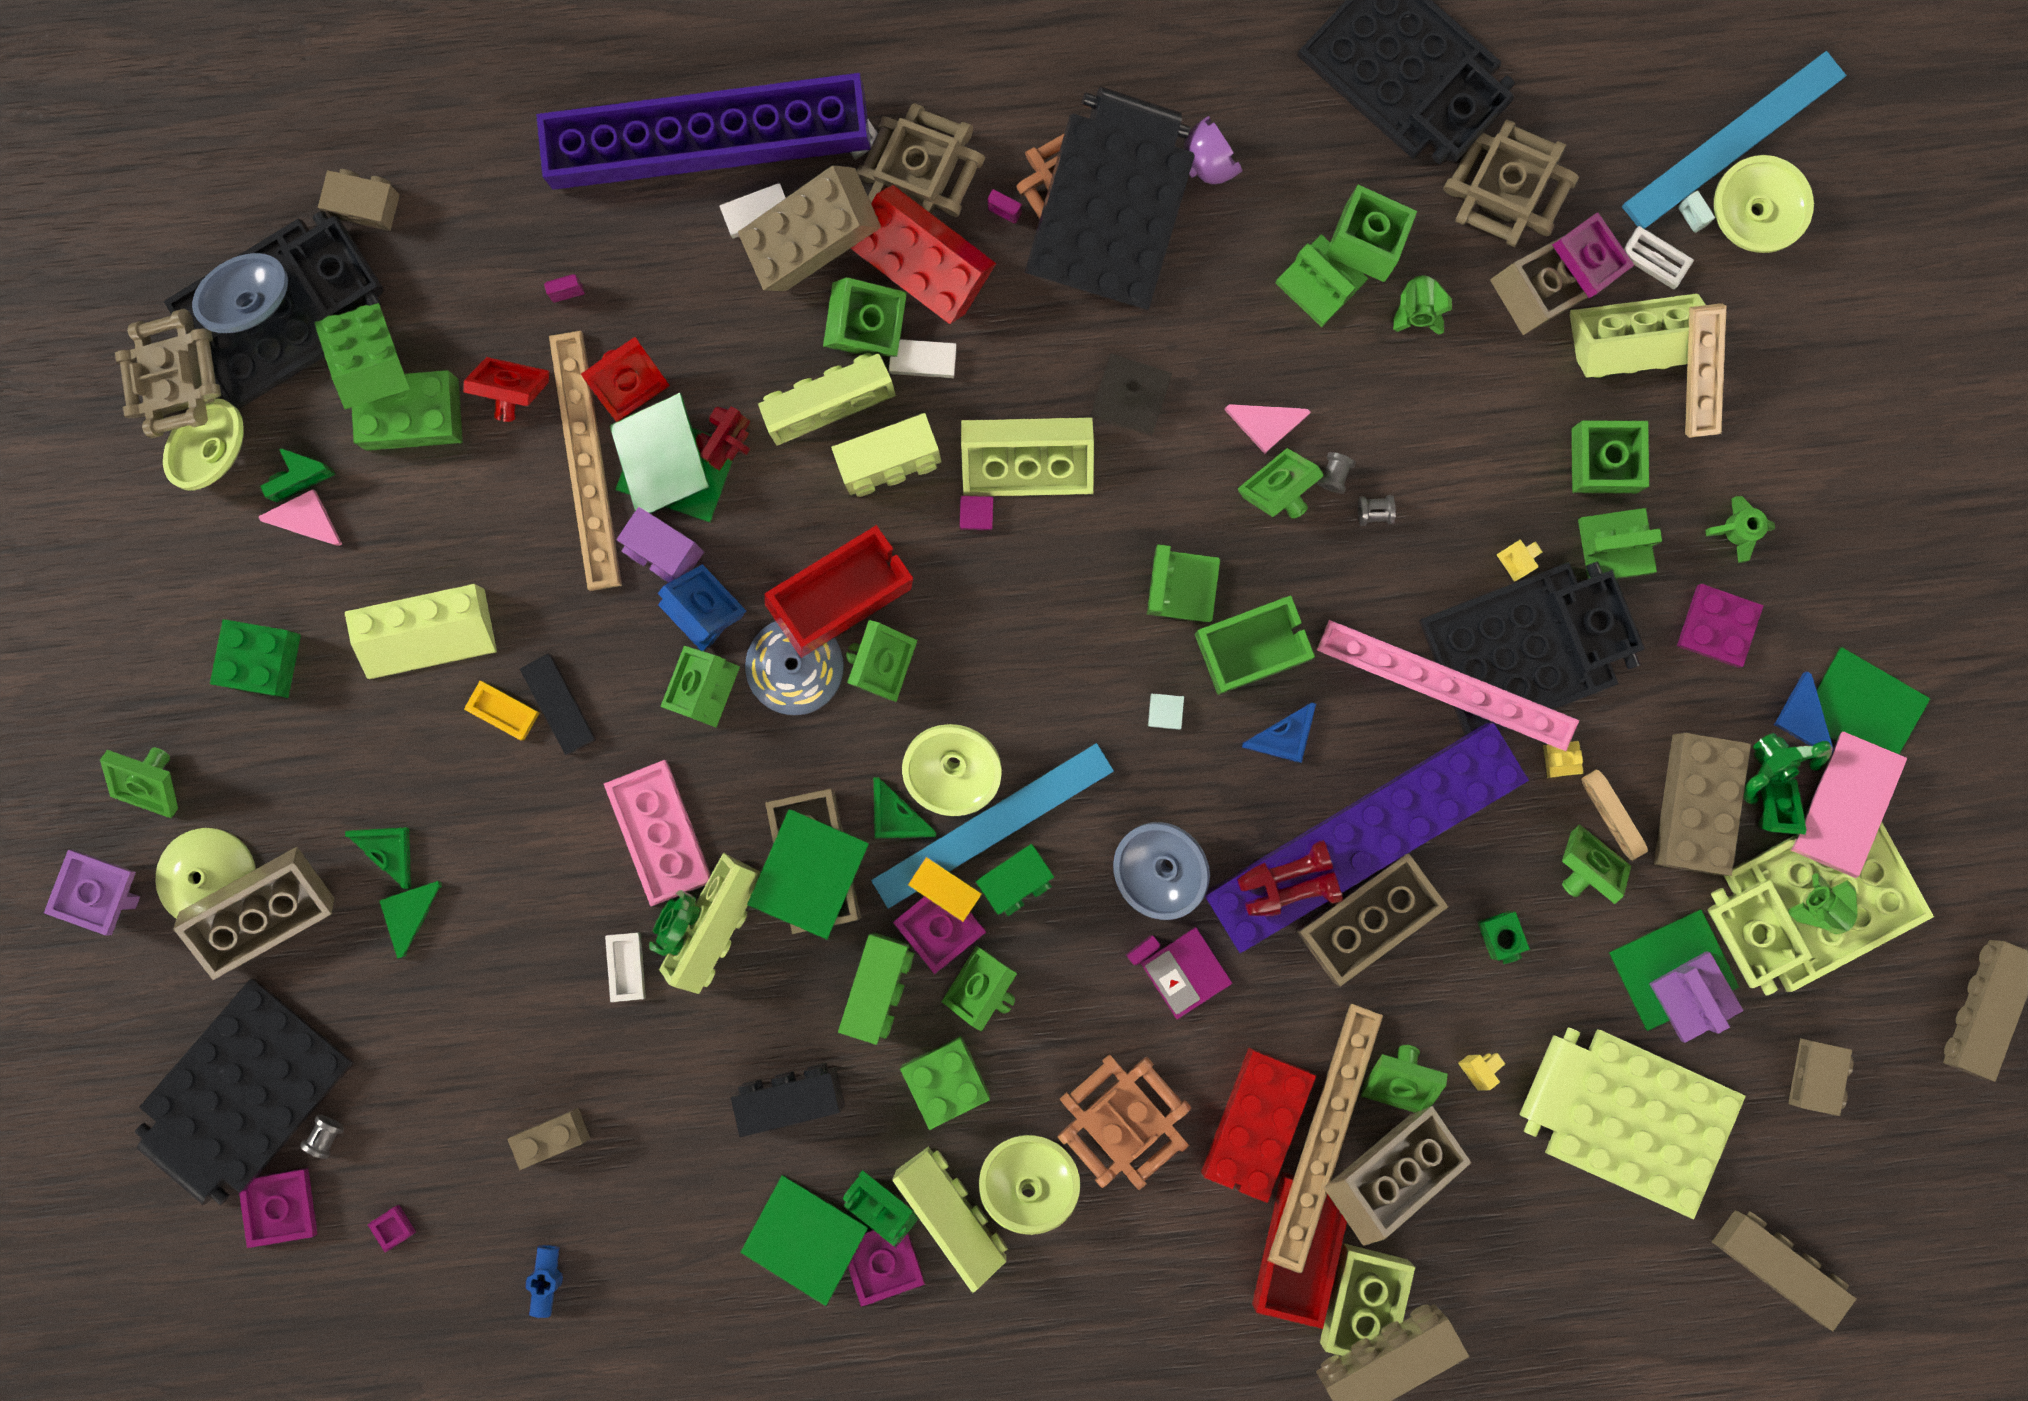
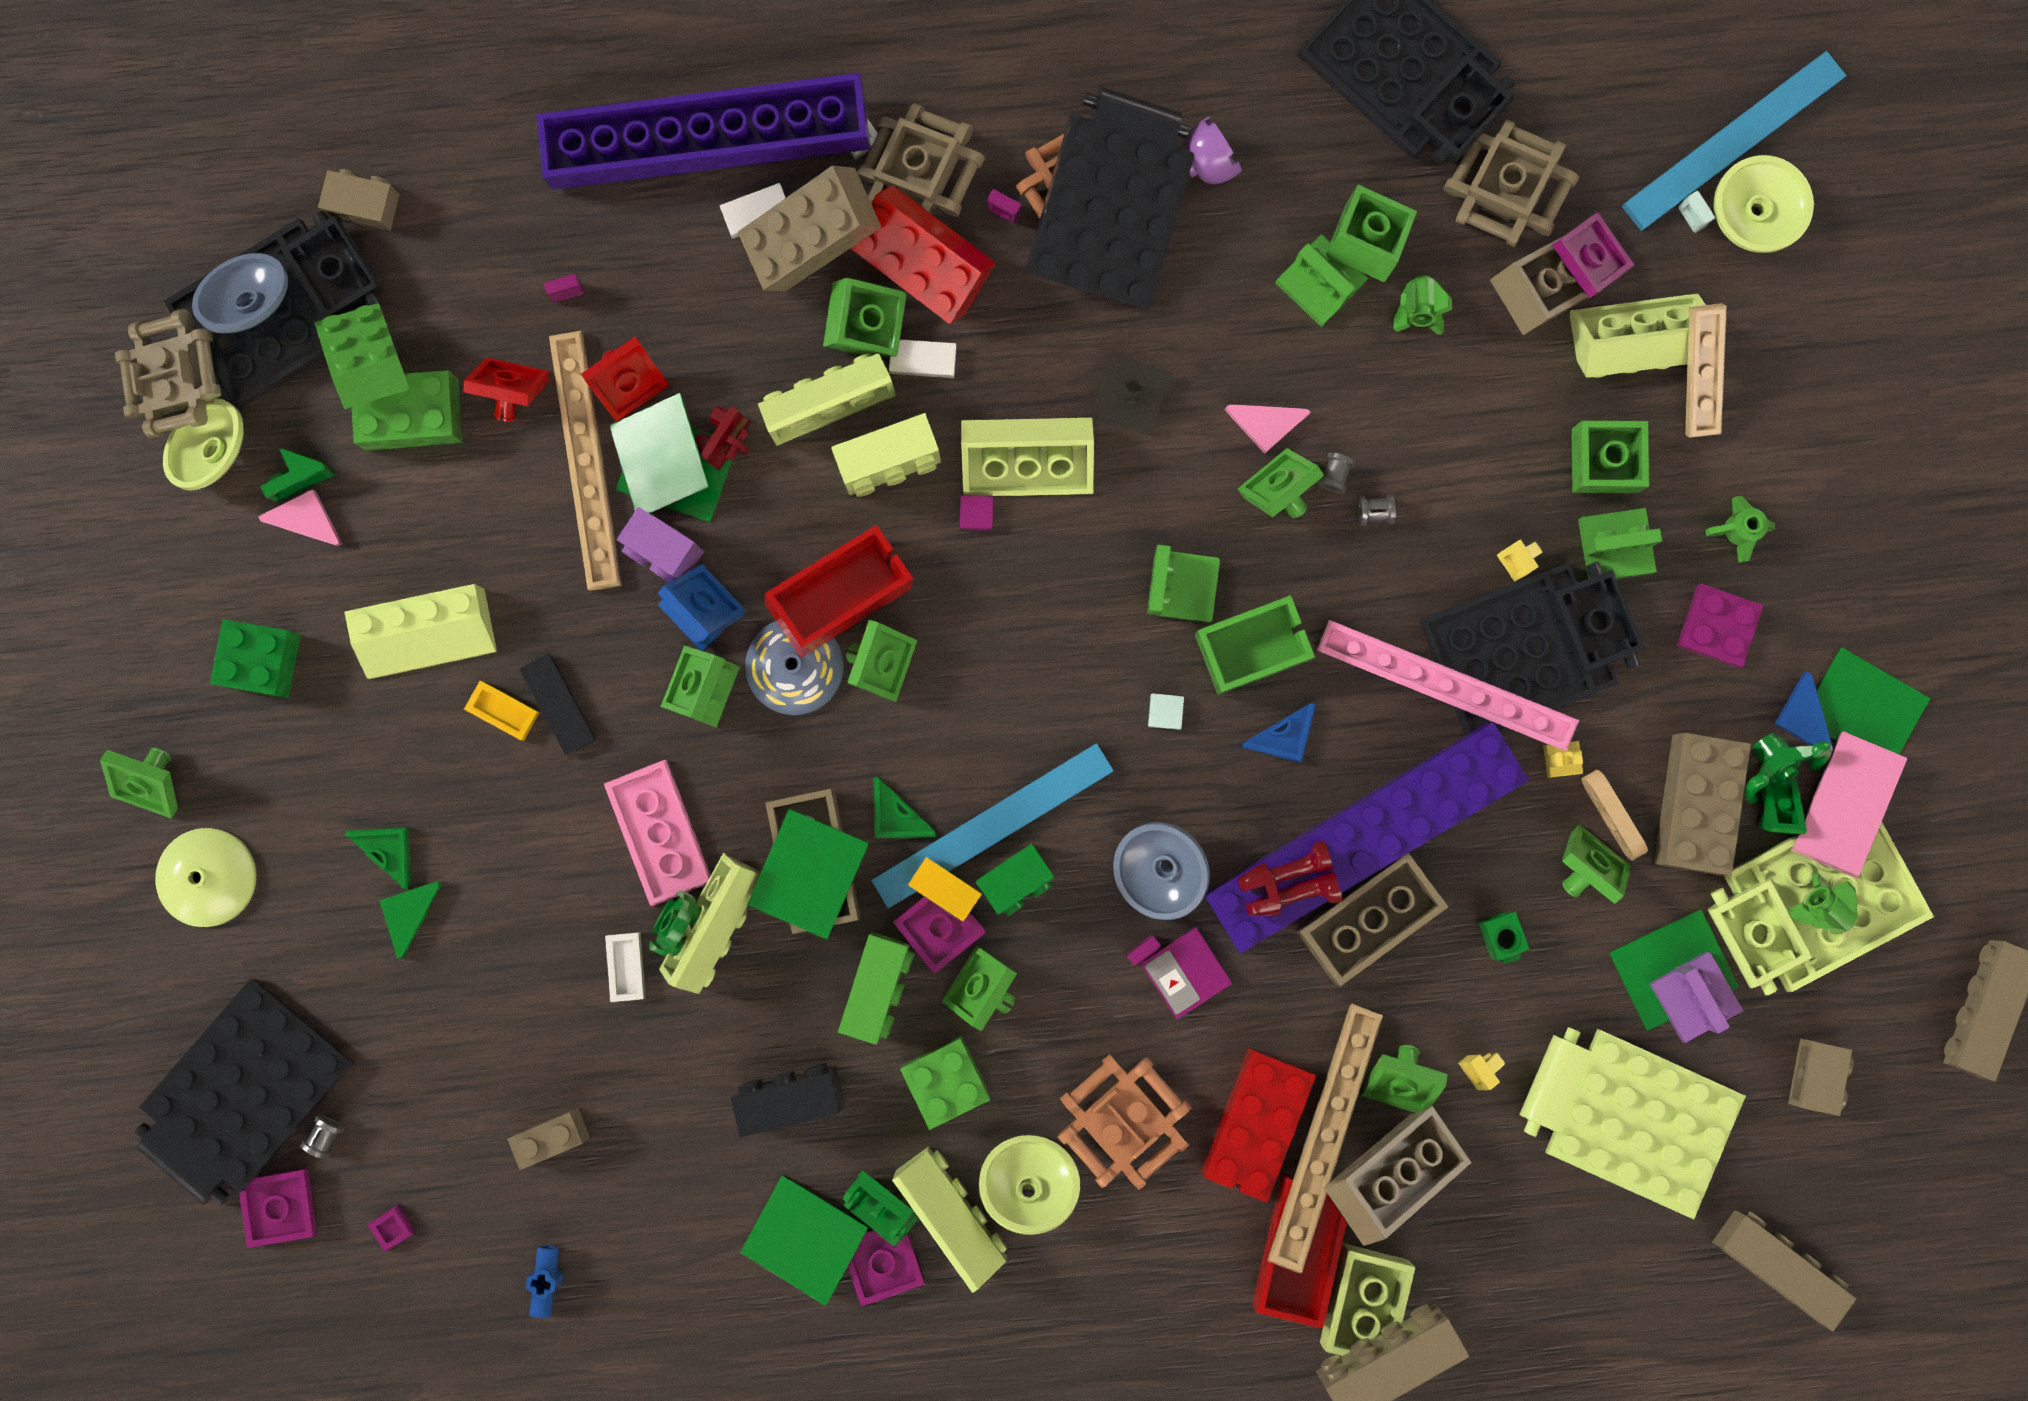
(91, 892): medium lavender bracket -> none
(254, 913): dark tan brick -> none
(946, 785): yellowish green dish -> none
(1651, 268): white tile -> none

